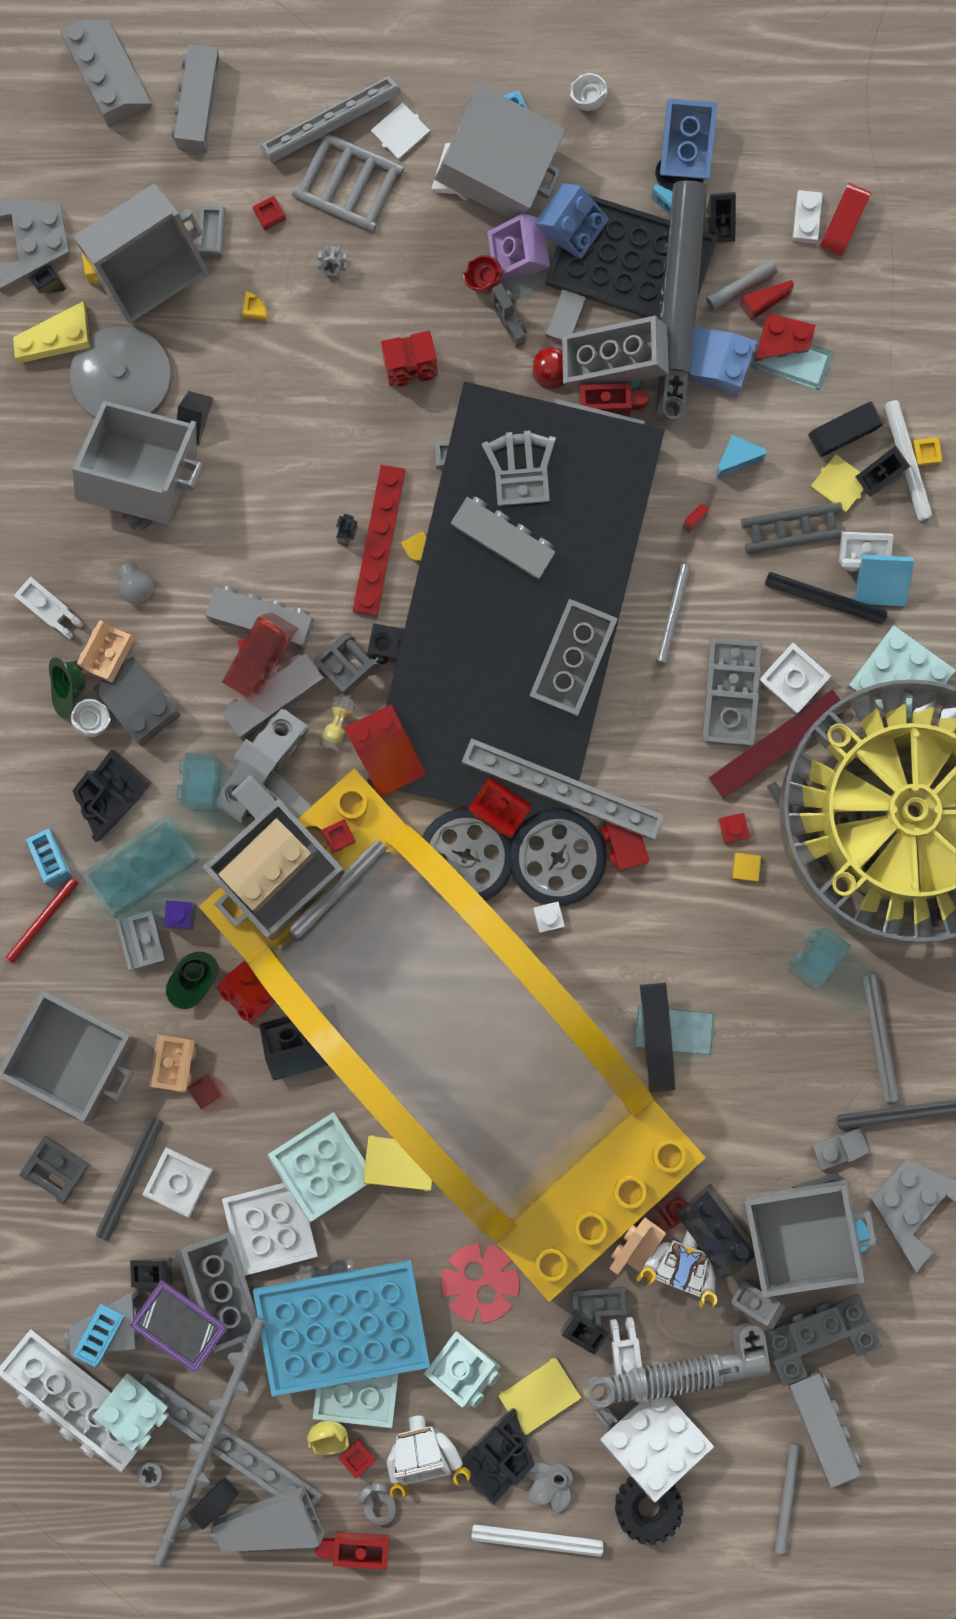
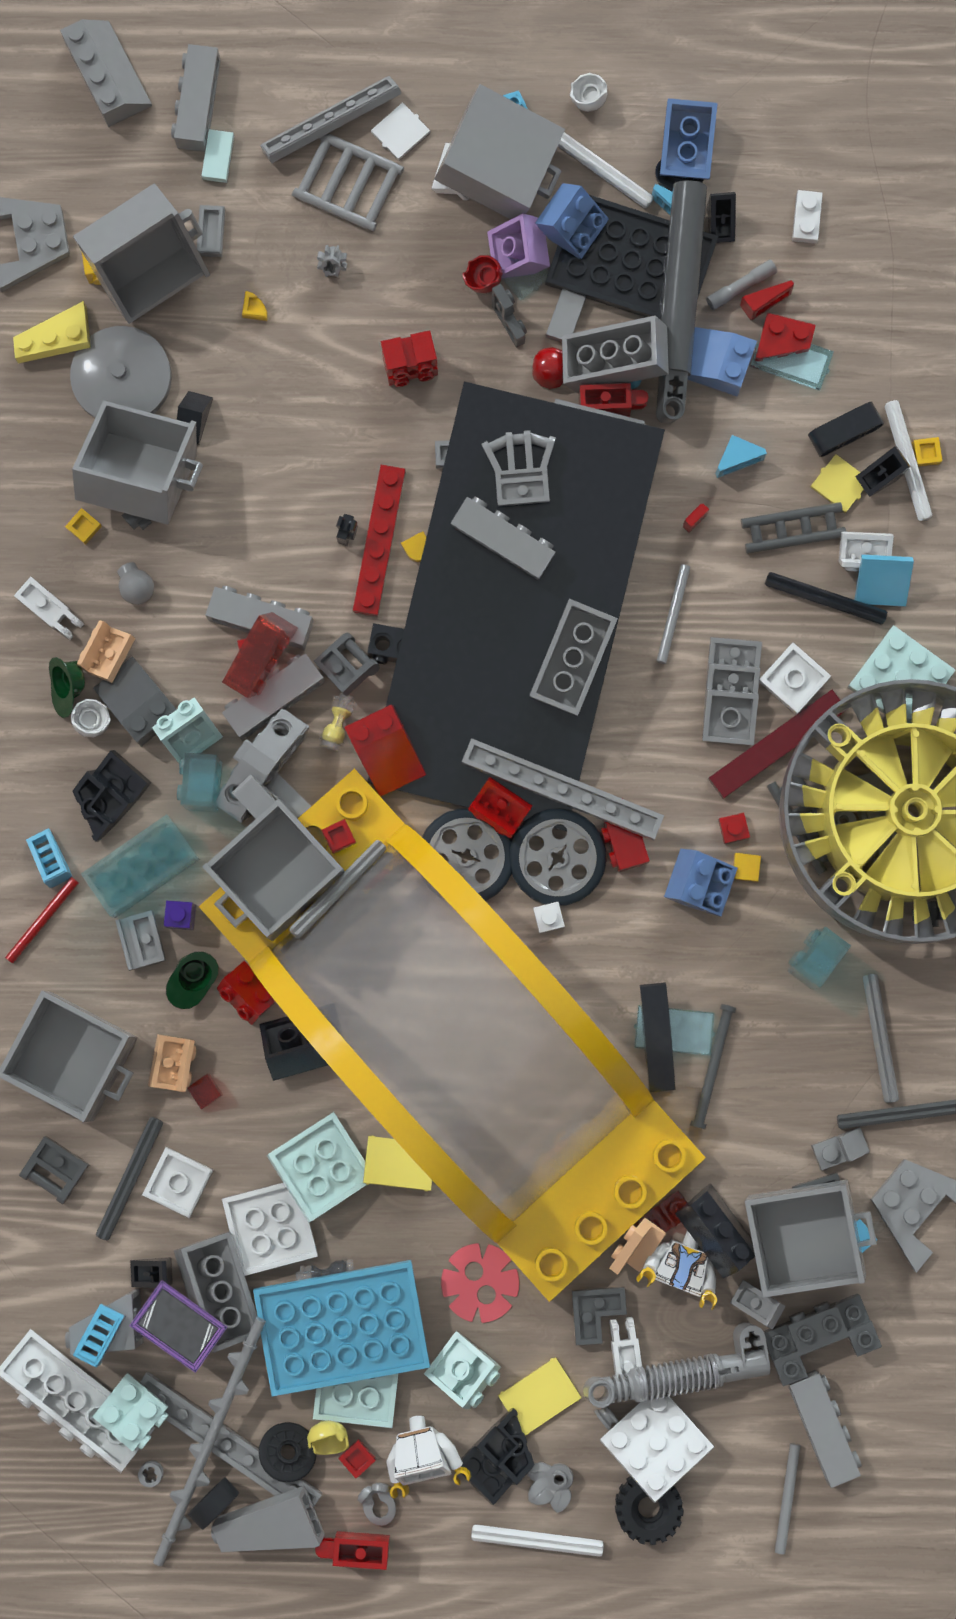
(47, 281): black slope -> none
(83, 526): none -> yellow tile
(187, 730): none -> light aqua plate
(217, 156): none -> light aqua tile
(266, 865): tan slope -> none
(269, 213): red tile -> none
(272, 1460): none -> black wheel
(584, 1332): black slope -> none
(605, 171): none -> white axle
(700, 882): none -> medium blue slope
(713, 1066): none -> dark grey bar
(845, 219): red beam -> none

